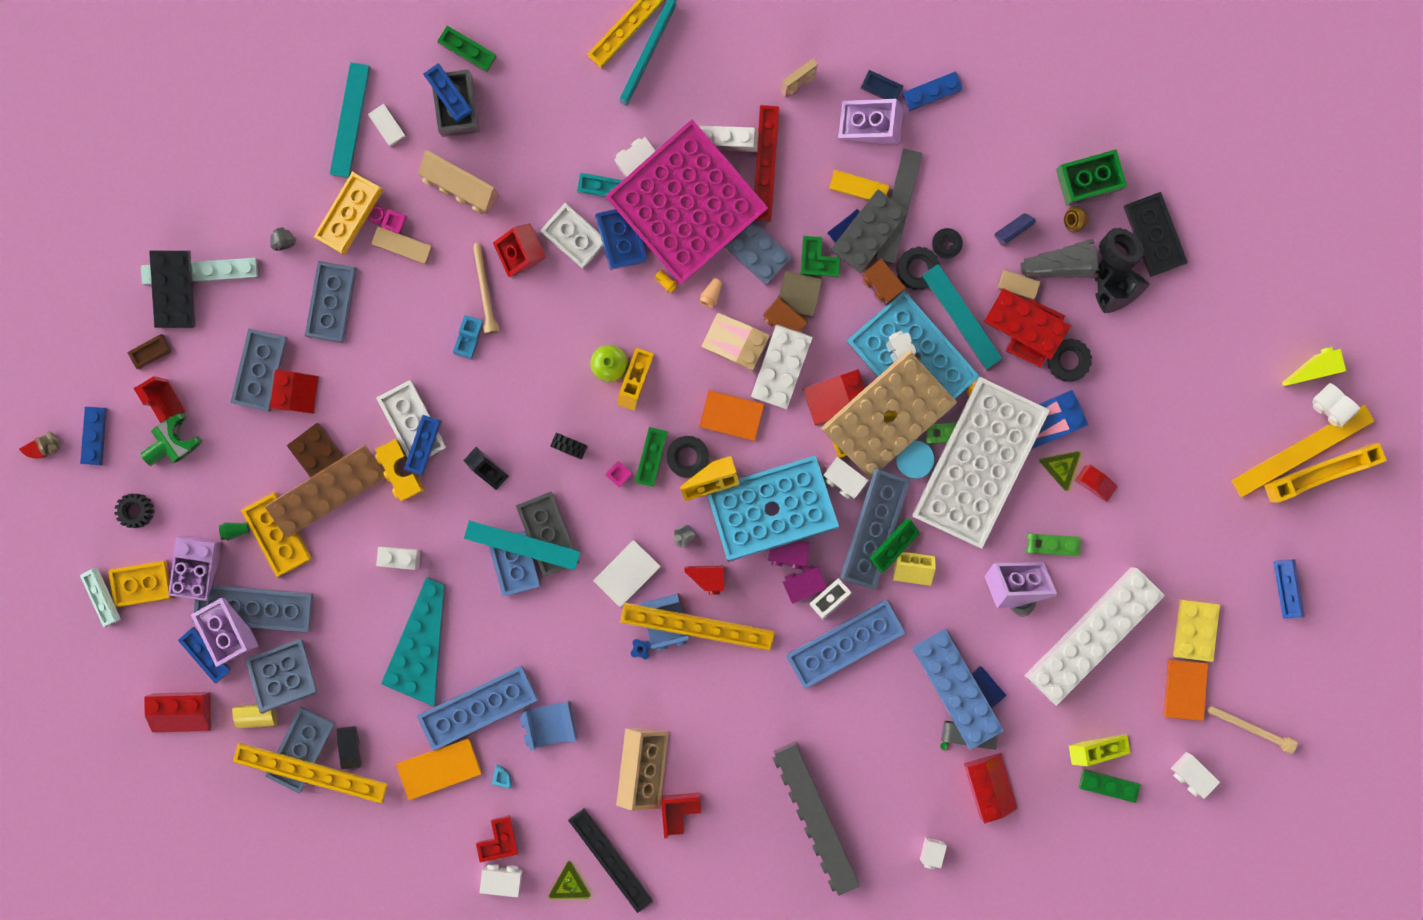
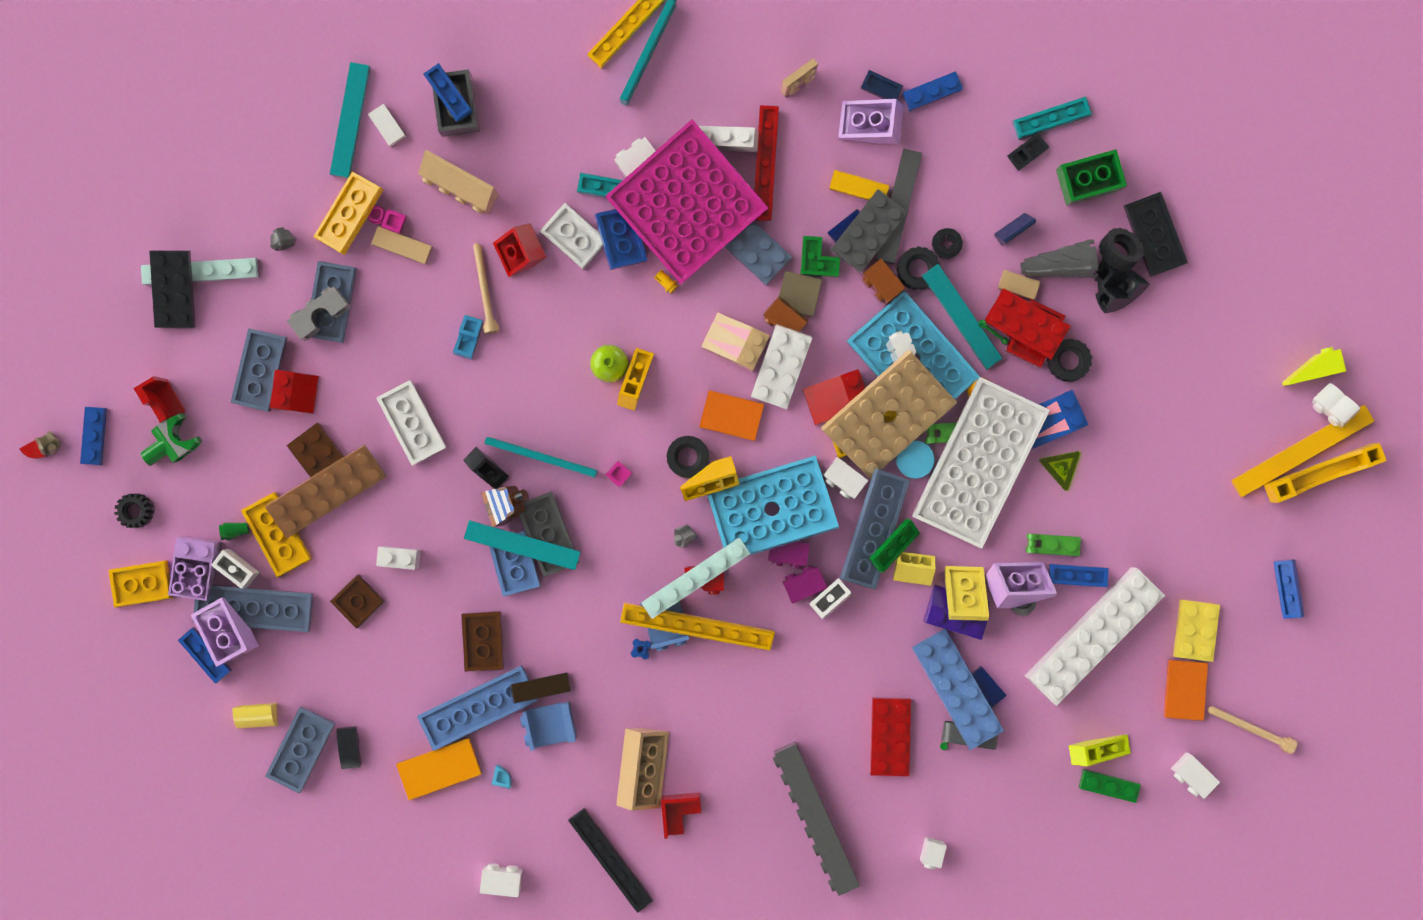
(100, 597): light aqua tile -> none
(149, 351): reddish brown tile -> none
(178, 711): red slope -> none
(235, 568): none -> white brick
(281, 676): sand blue plate -> none
(304, 321): none -> light grey arch
(310, 773): yellow tile -> none
(357, 601): none -> reddish brown tile
(389, 456): yellow arch -> none
(417, 653): teal wing -> none
(422, 445): blue tile -> none
(466, 49): green plate -> none
(482, 641): none -> reddish brown plate
(503, 842): red plate -> none
(504, 504): none -> torso
(540, 687): none -> dark brown tile
(541, 457): none -> teal tile
(568, 446): black tyre -> none
(569, 885): clear neon green piece -> none
(626, 573): white tile -> none
(651, 456): green plate -> none
(695, 578): none -> light aqua plate
(711, 294): light nougat cone -> none
(845, 644): medium blue plate -> none
(890, 736): none -> red plate
(938, 615): none -> dark purple slope
(966, 593): none -> light yellow plate
(983, 324): none -> green hinge
(990, 787): red slope -> none
(1028, 151): none -> black slope
(1052, 117): none -> teal tile
(1076, 219): pearl gold cone -> none
(1078, 575): none -> blue plate
(1096, 482): red slope -> none

